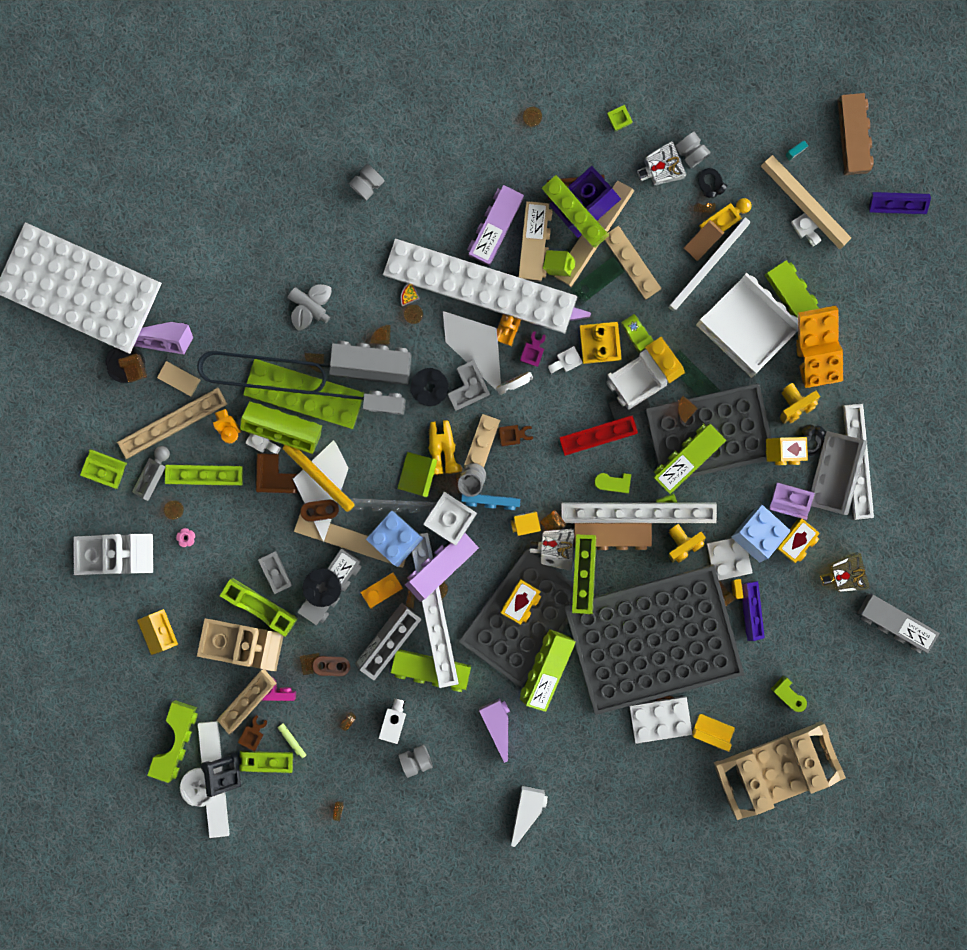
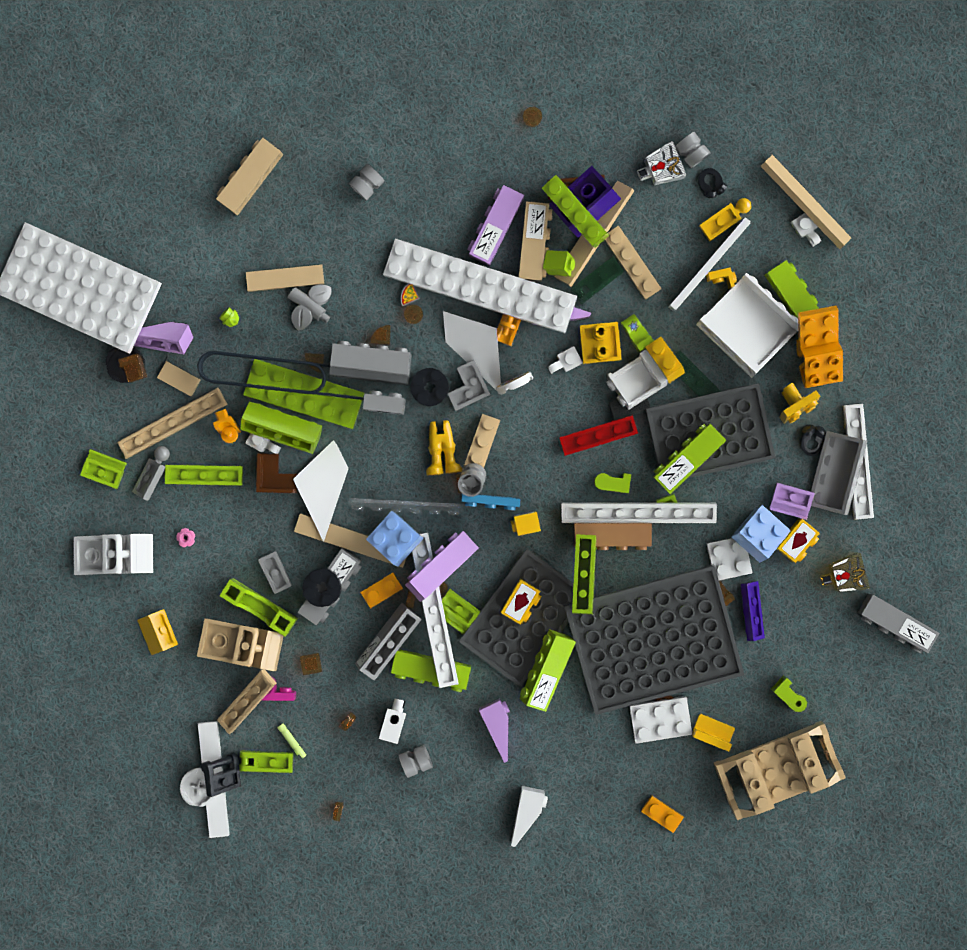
(173, 510): clear orange tile -> none
(180, 719): lime arch -> none
(229, 317): none -> lime plate
(249, 176): none -> tan brick
(251, 736): reddish brown plate -> none
(285, 278): none -> tan tile
(315, 473): yellow axle -> none
(319, 510): reddish brown plate -> none
(329, 666): reddish brown plate -> none
(417, 474): lime tile -> none
(450, 518): white plate -> none
(458, 611): none -> lime plate
(511, 435): reddish brown plate -> none
(532, 352): magenta plate -> none
(553, 521): clear orange tile -> none
(555, 548): torso -> none
(619, 118): lime plate -> none
(662, 813): none -> light orange plate
(684, 543): yellow plate -> none
(685, 409): clear orange tile -> none
(704, 240): medium nougat tile -> none
(708, 208): clear orange tile -> none
(719, 275): none -> yellow bracket
(737, 589): yellow tile -> none
(786, 449): yellow brick -> none
(796, 150): teal tile -> none
(854, 134): medium nougat brick -> none
(899, 203): dark purple plate -> none

